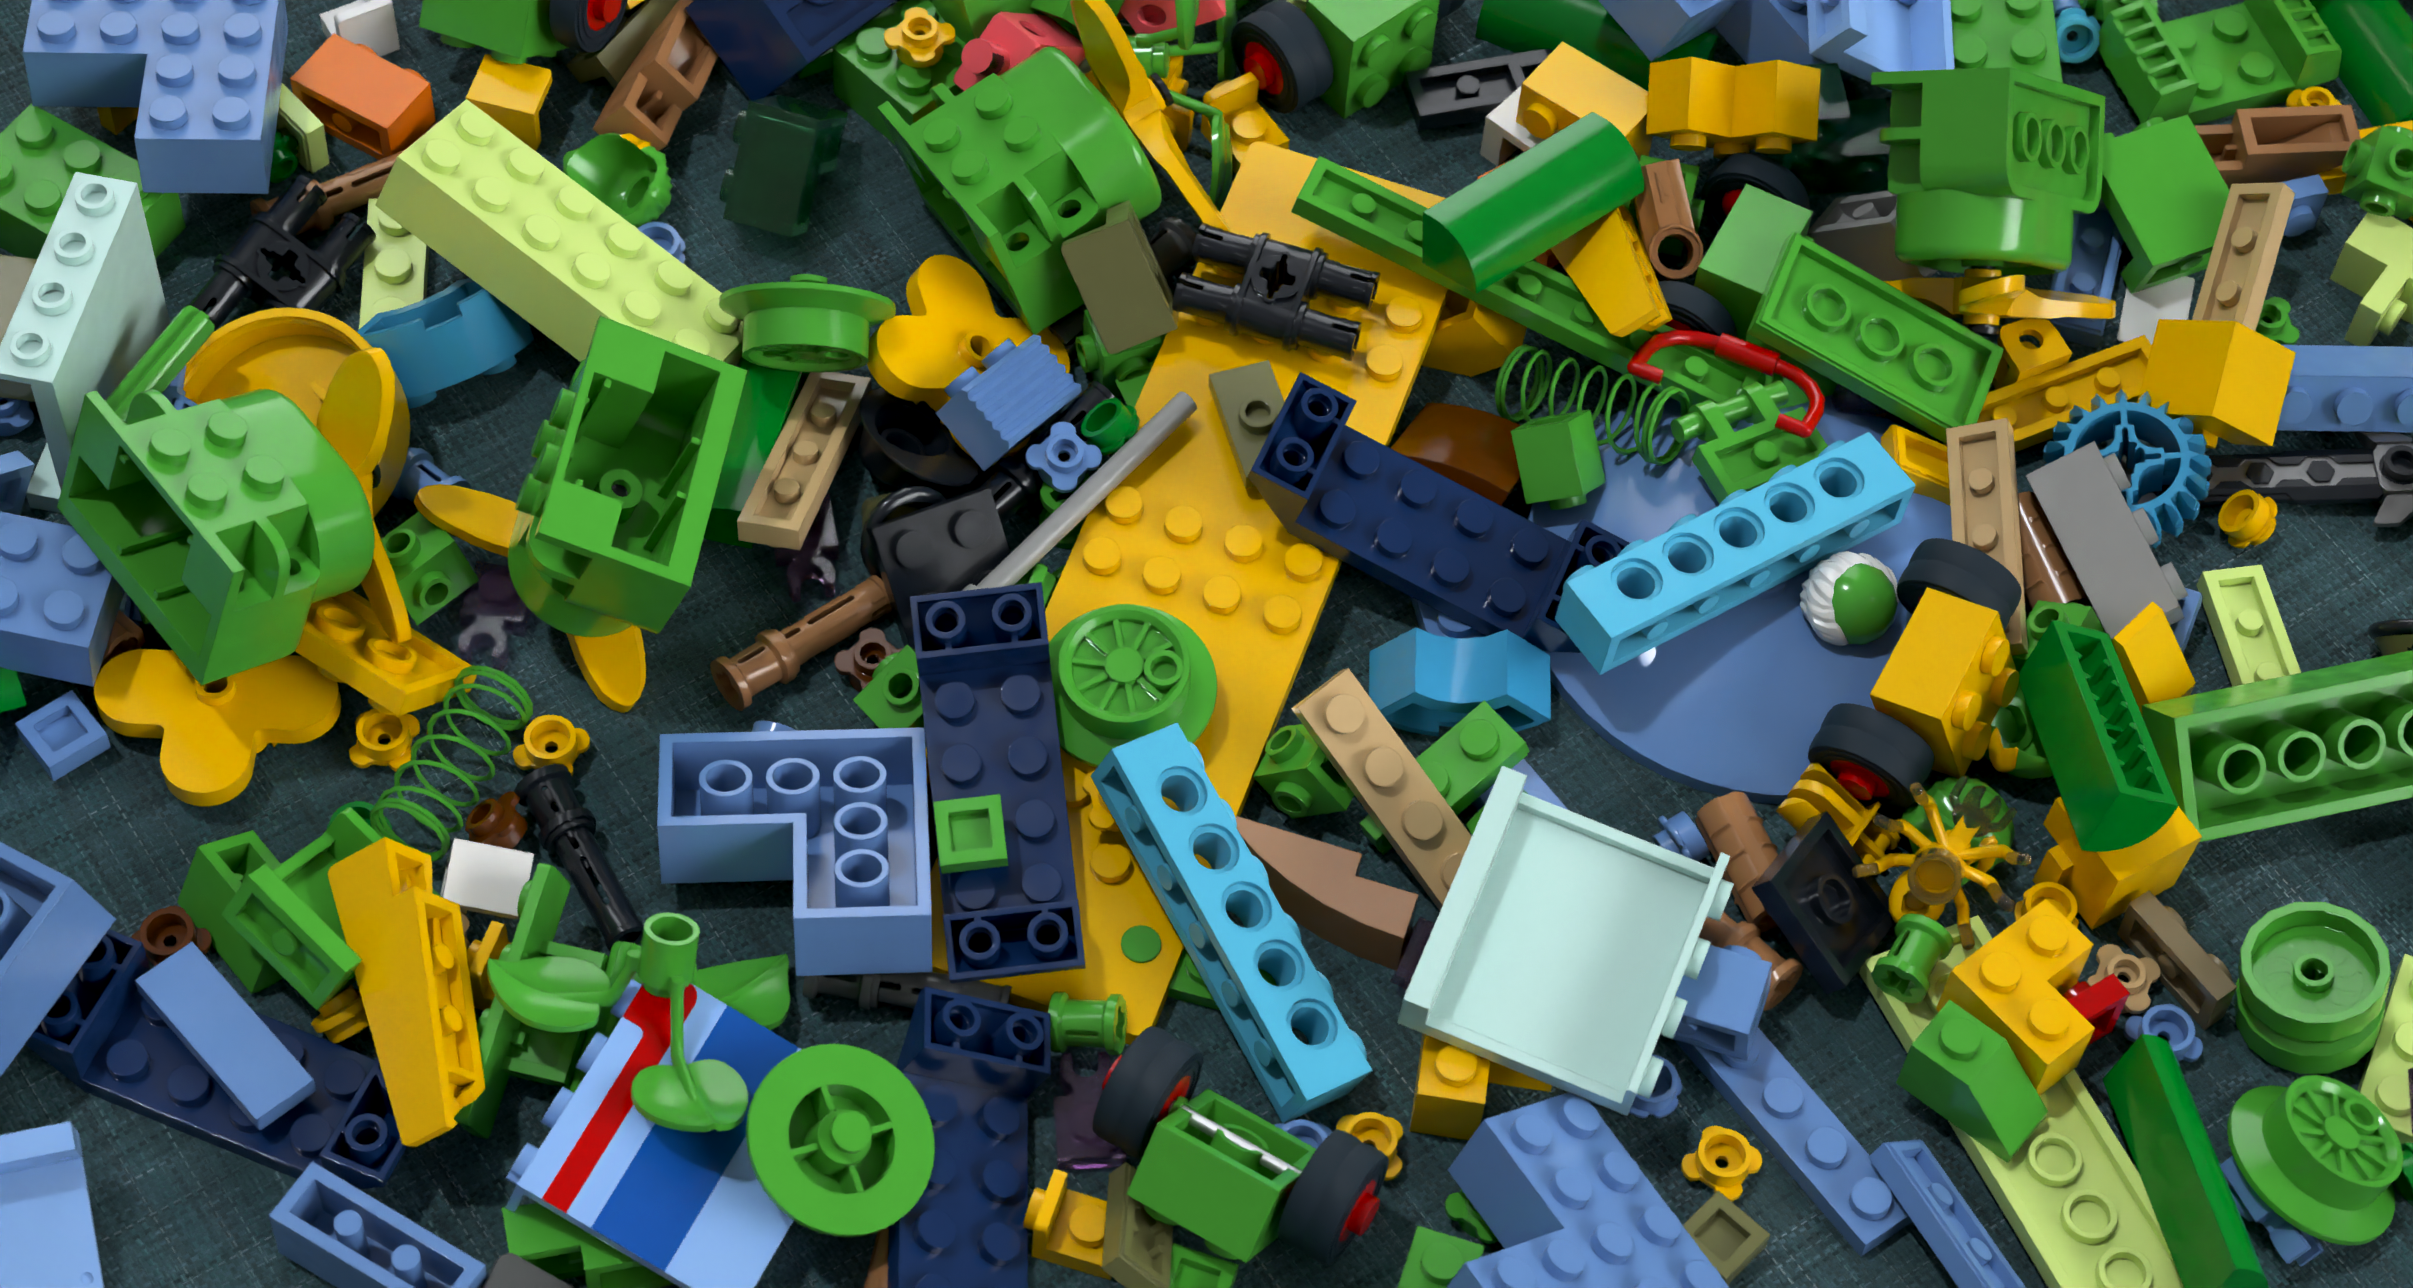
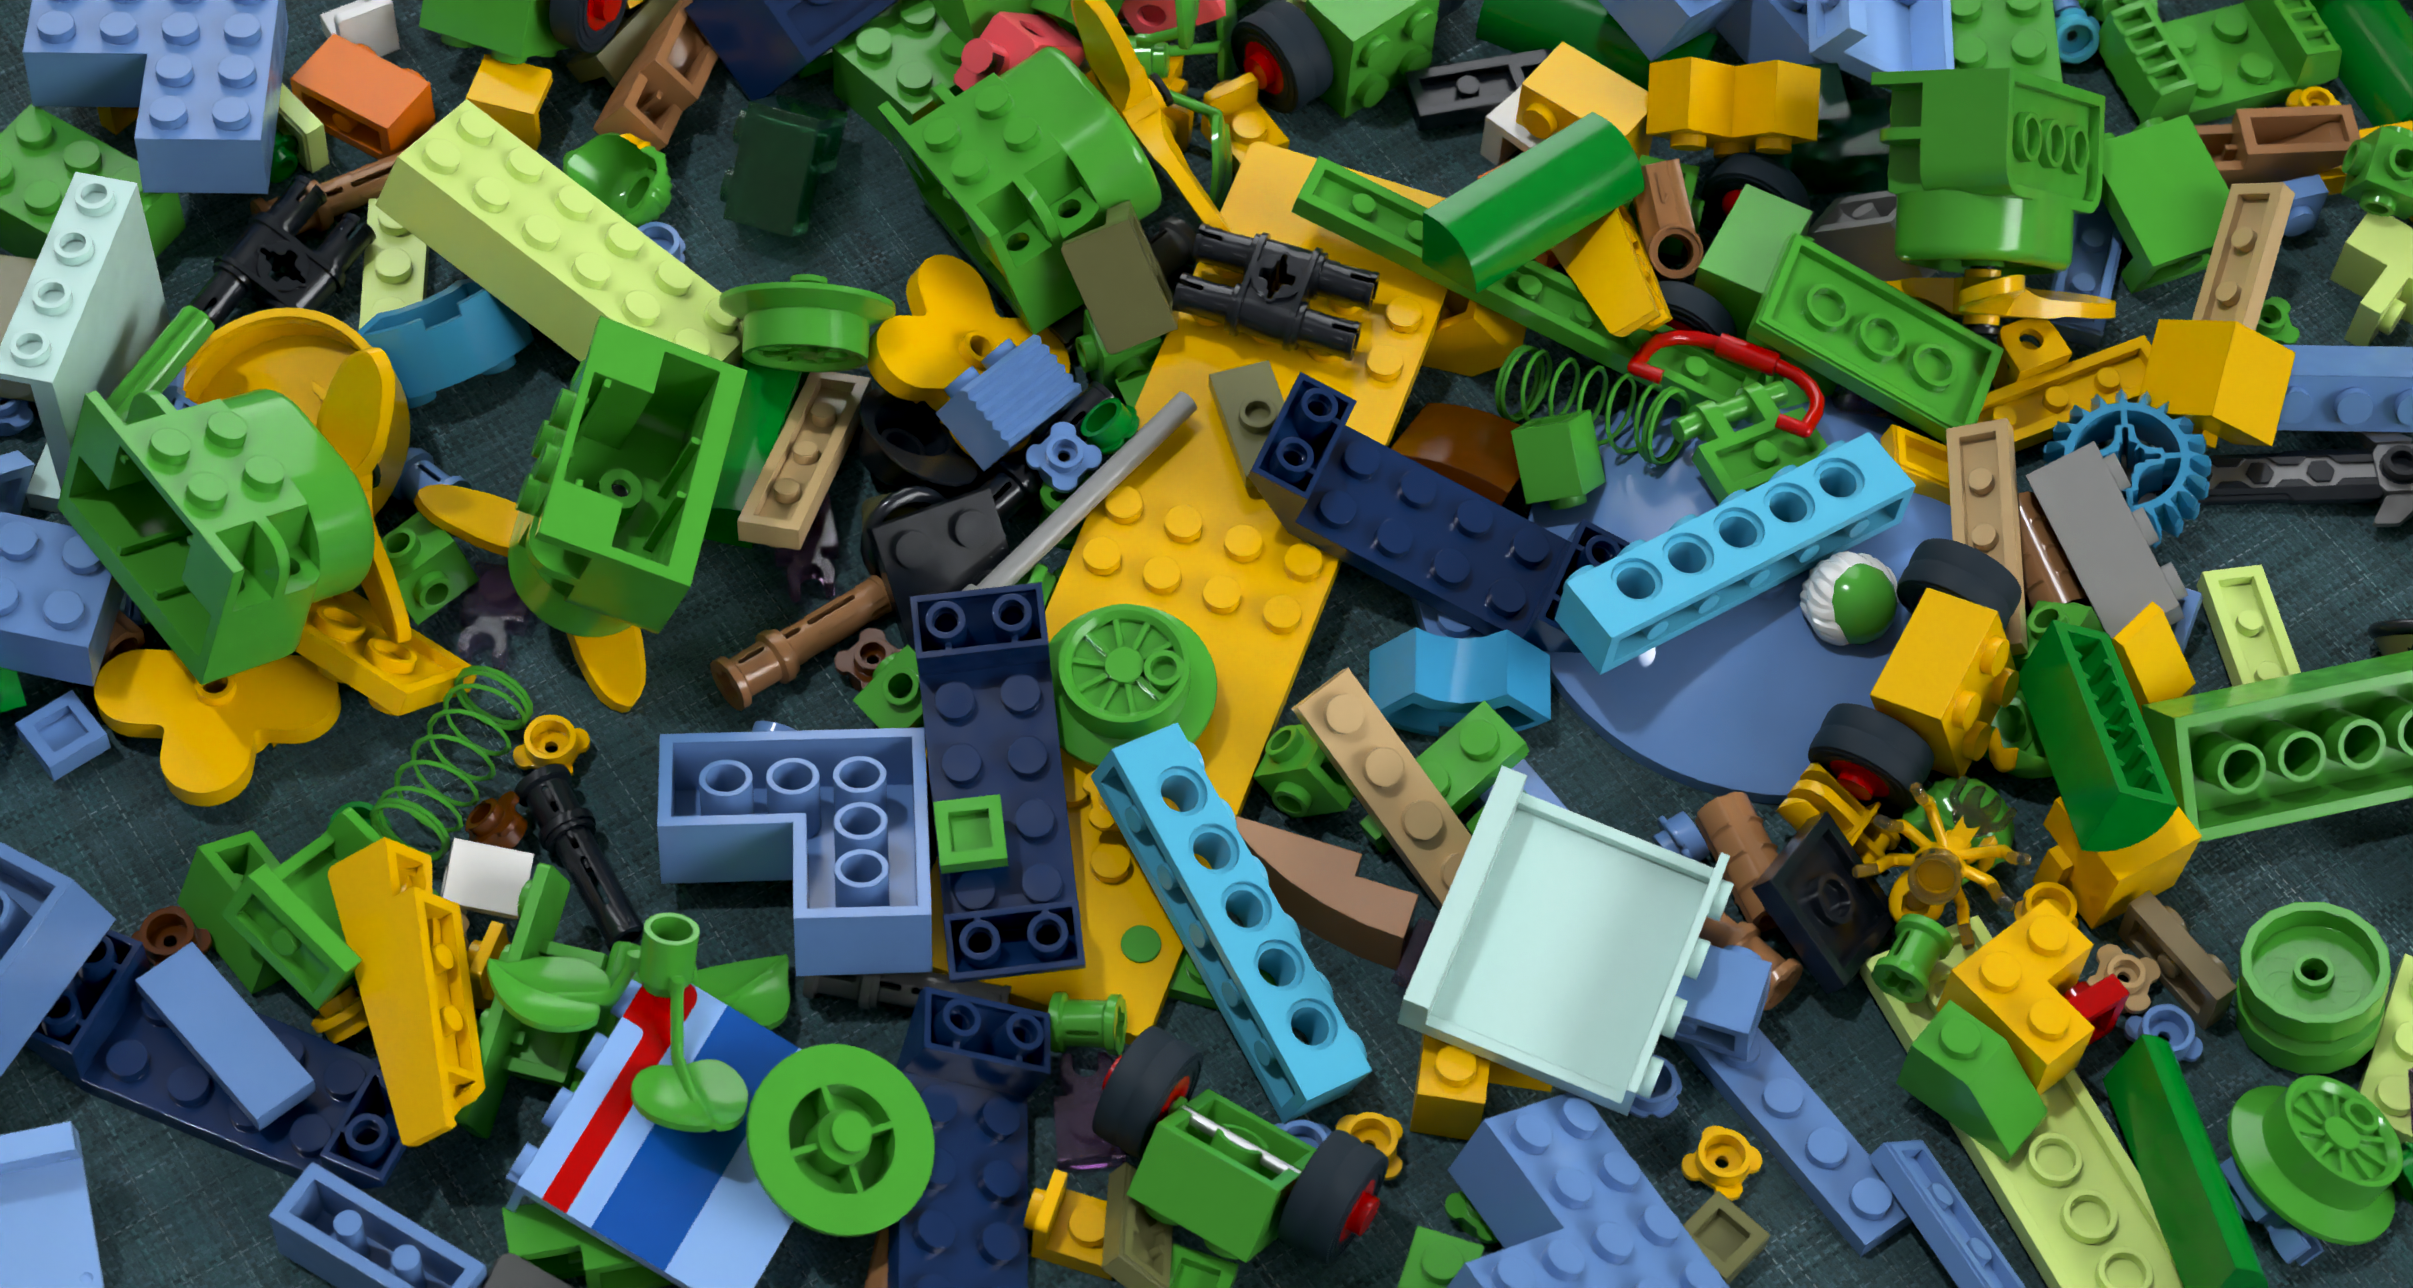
(375, 726): yellow plate -> none
(919, 38): yellow plate -> none
(2147, 306): white sticker -> none
(2247, 518): yellow plate -> none

